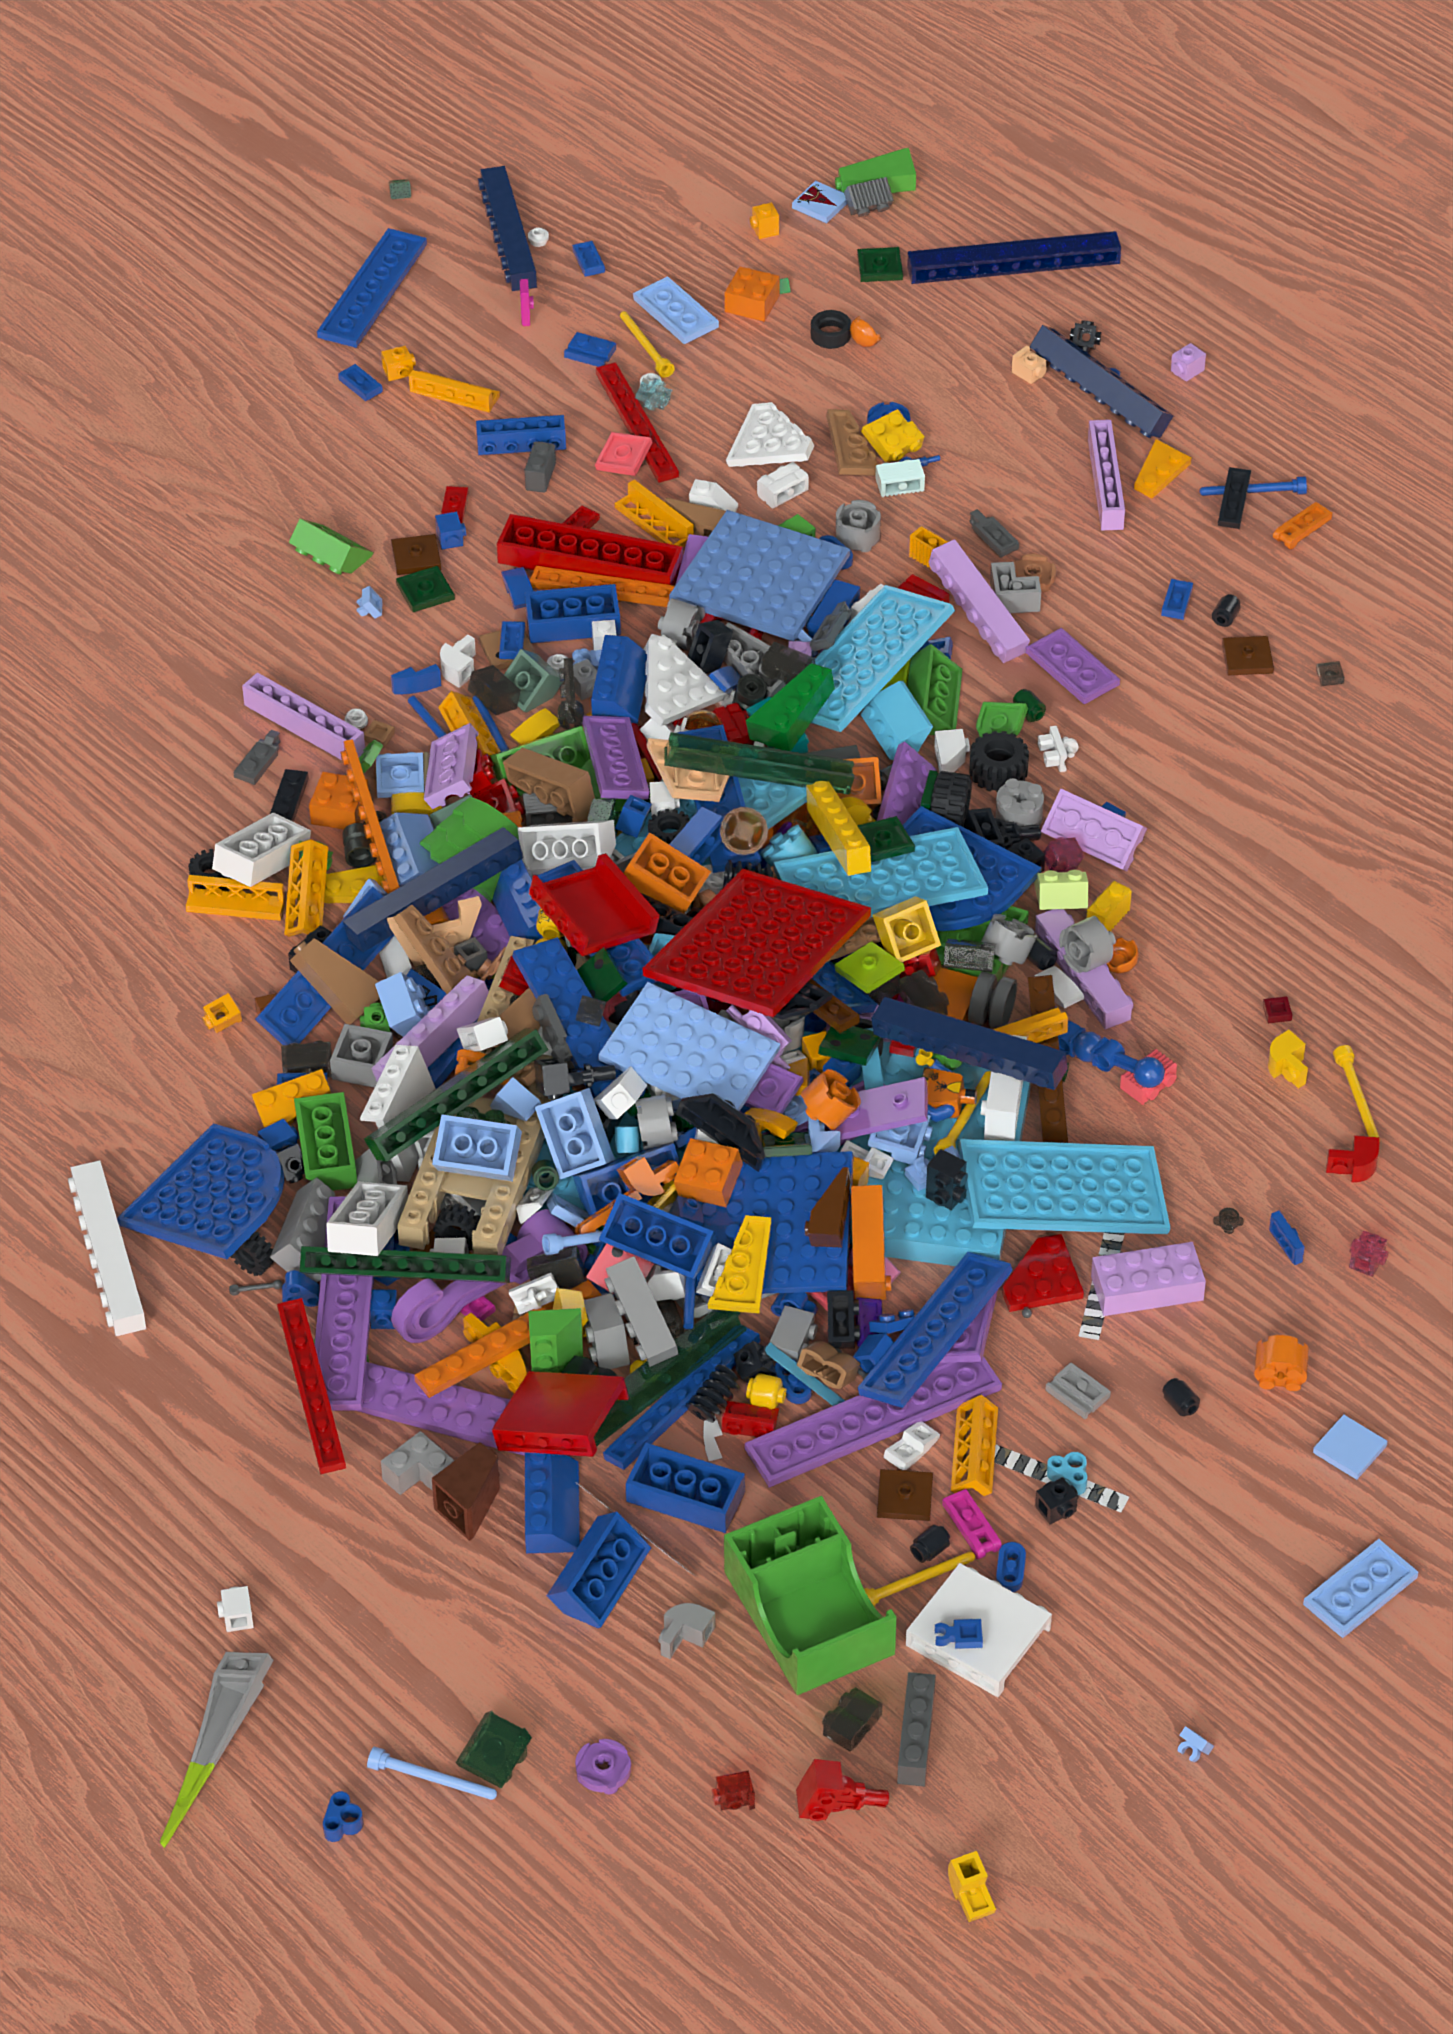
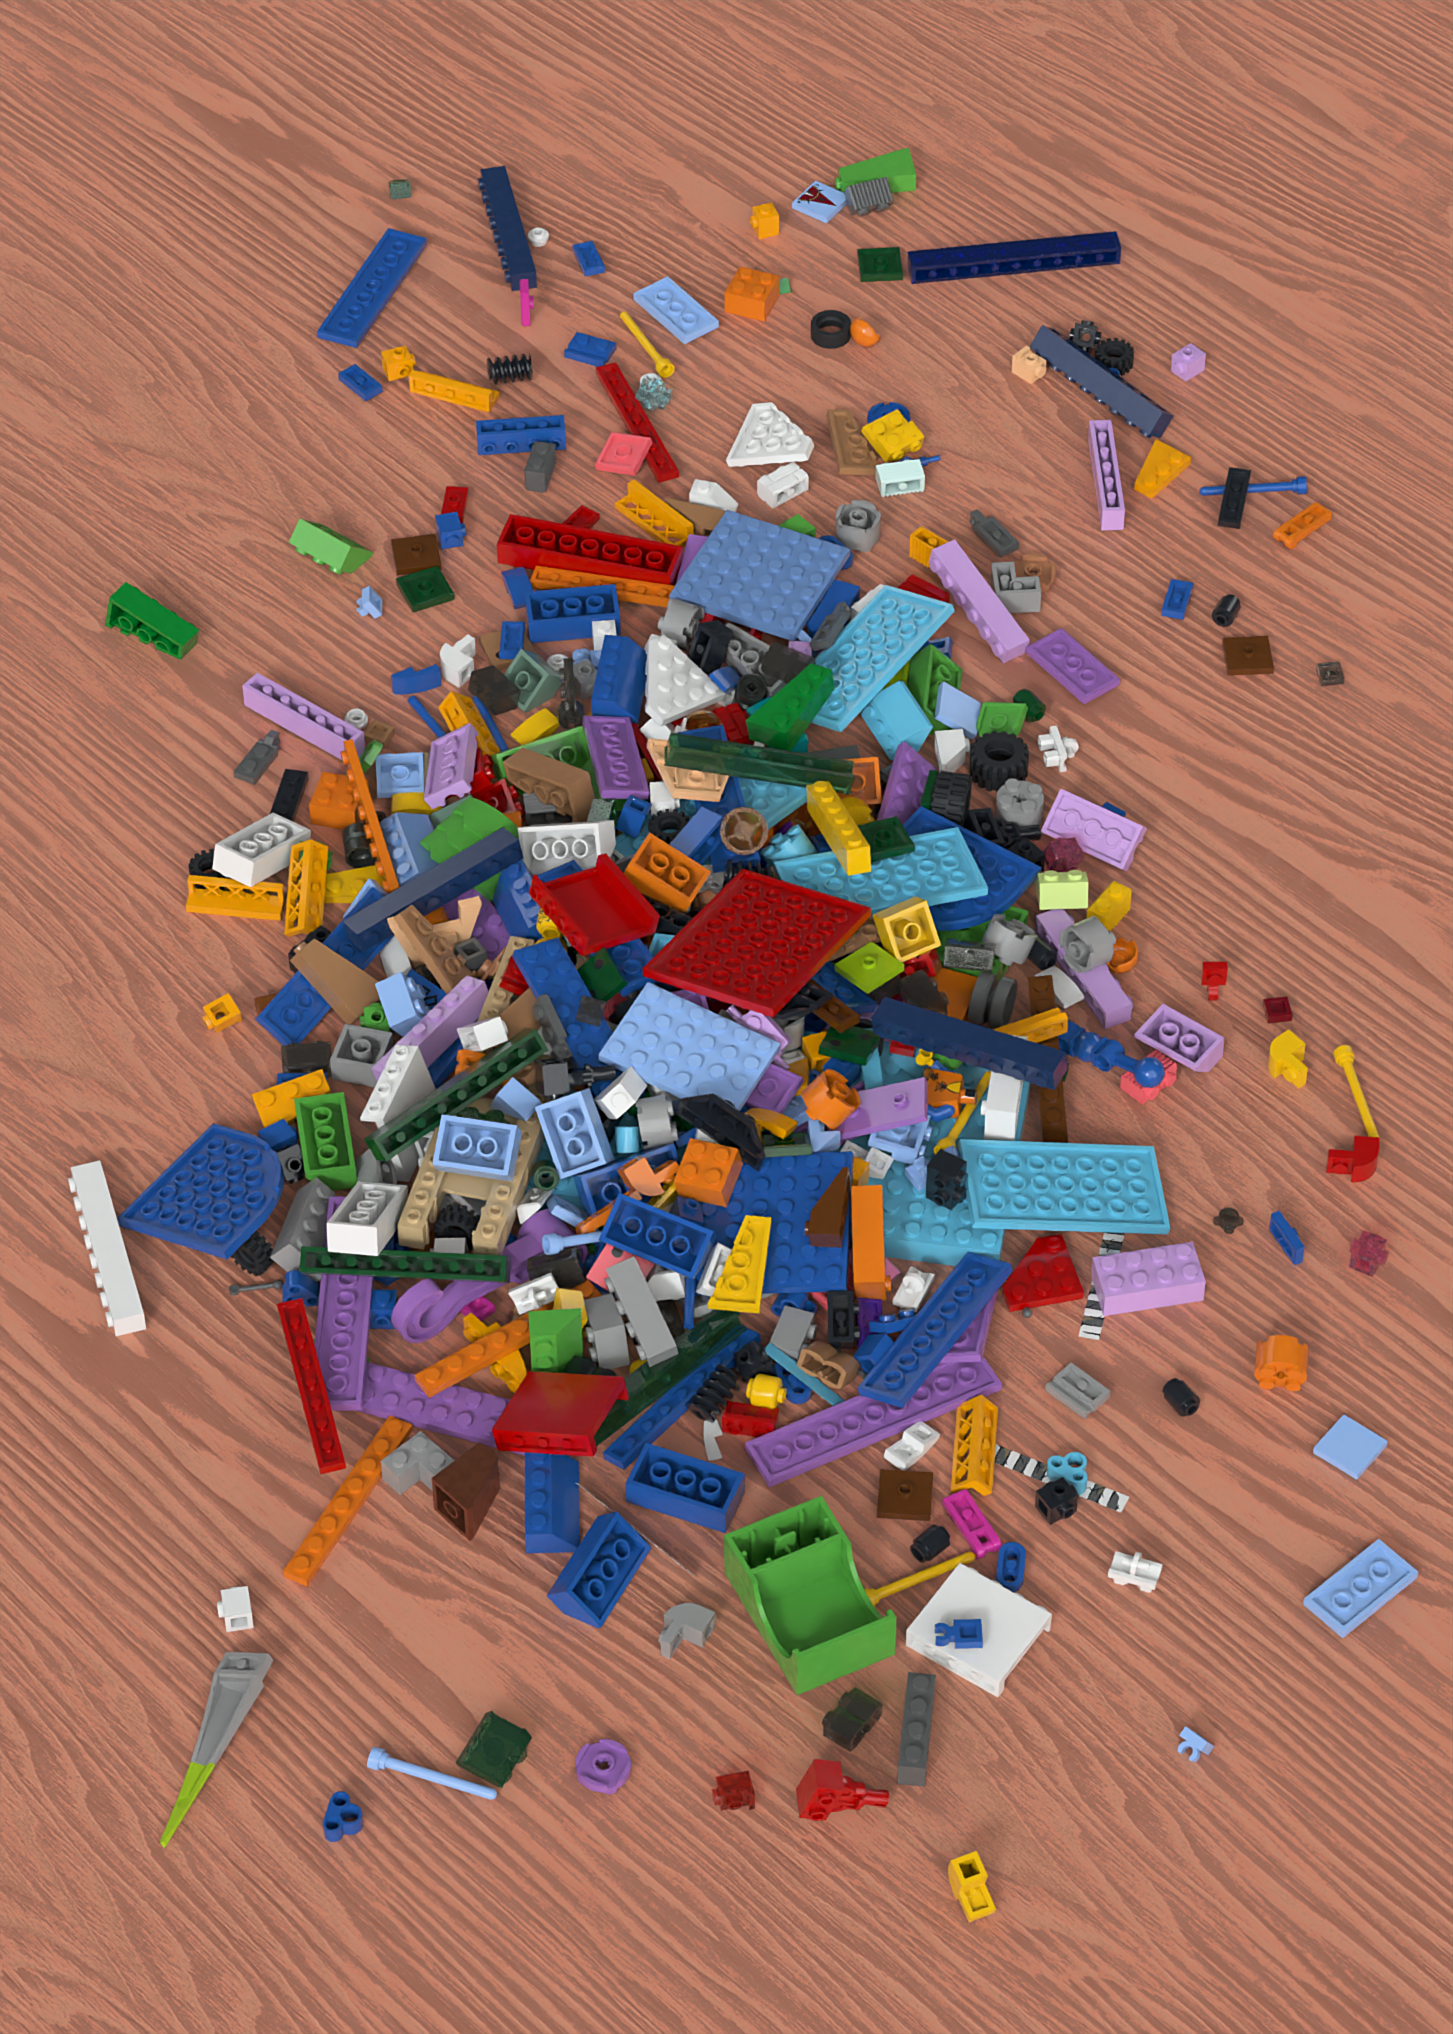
(150, 622): none -> green wedge
(346, 1502): none -> orange plate
(509, 368): none -> black piece
(913, 1289): none -> white hips
(957, 710): none -> light blue tile
(1109, 349): none -> black tyre
(1135, 1570): none -> white hips
(1182, 1039): none -> lavender slope
(1213, 975): none -> red plate

